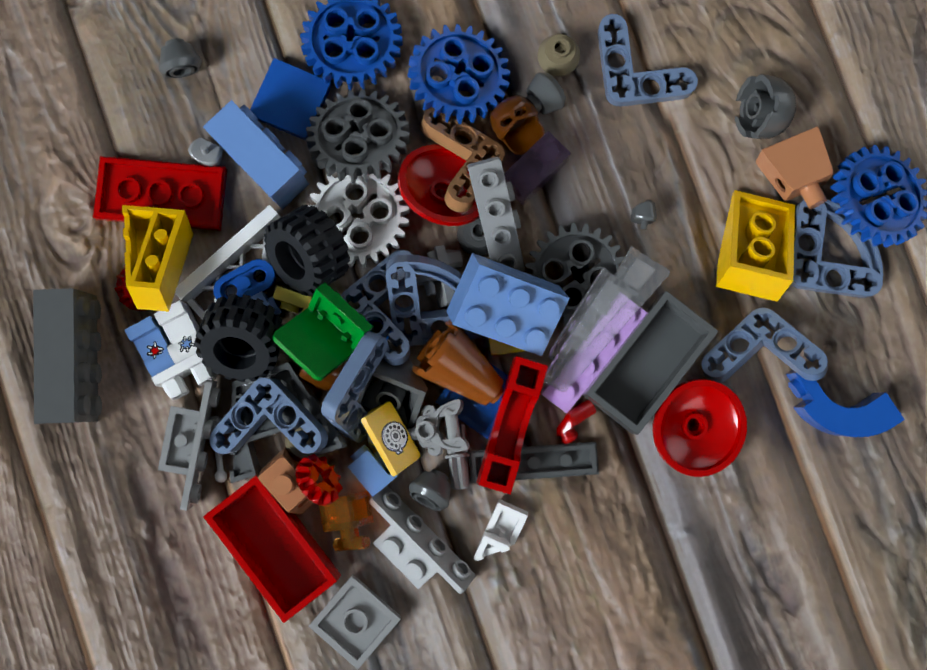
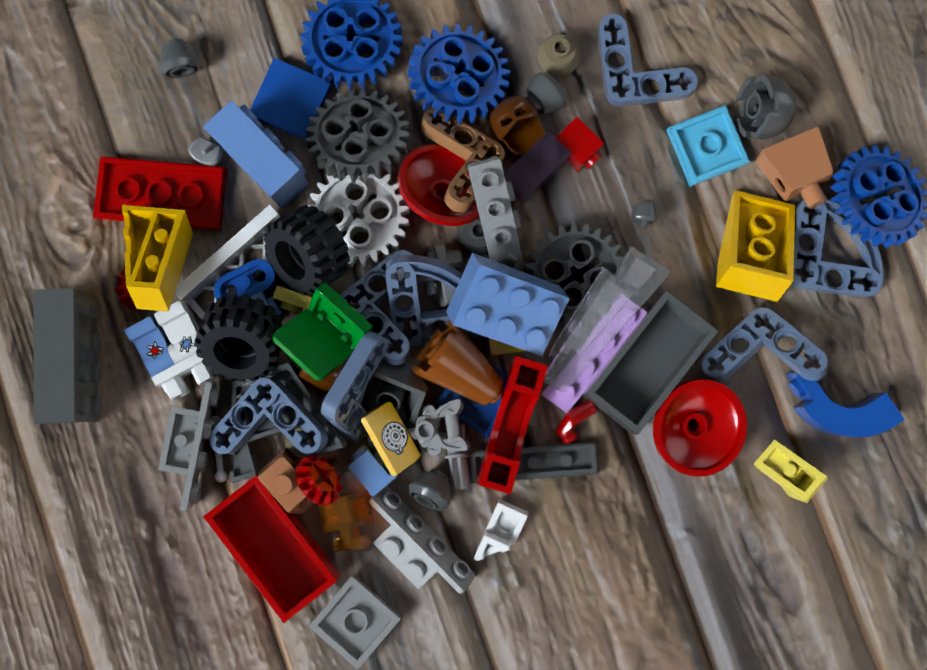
(582, 145): none -> red brick
(708, 145): none -> medium azure tile
(790, 471): none -> light yellow slope

